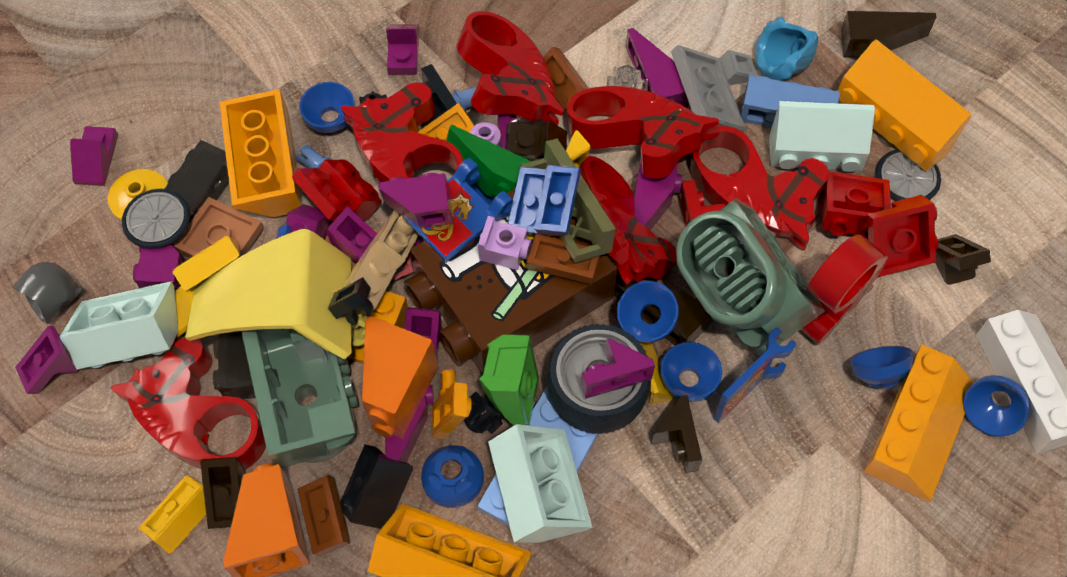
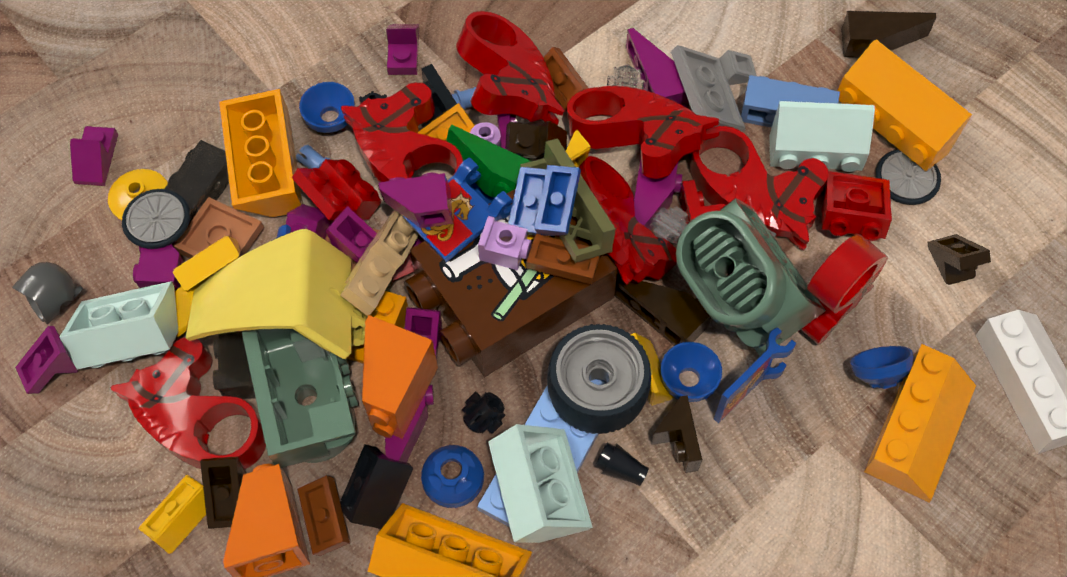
(351, 298): black tile -> none
(450, 407): light orange plate -> none
(511, 377): bright green slope -> none
(619, 464): none -> black cone
(625, 369): magenta slope -> none
(639, 297): blue piece -> none
(669, 224): none -> clear gear
(784, 49): dark azure hair -> none
(905, 234): red plate -> none
(989, 416): blue piece -> none

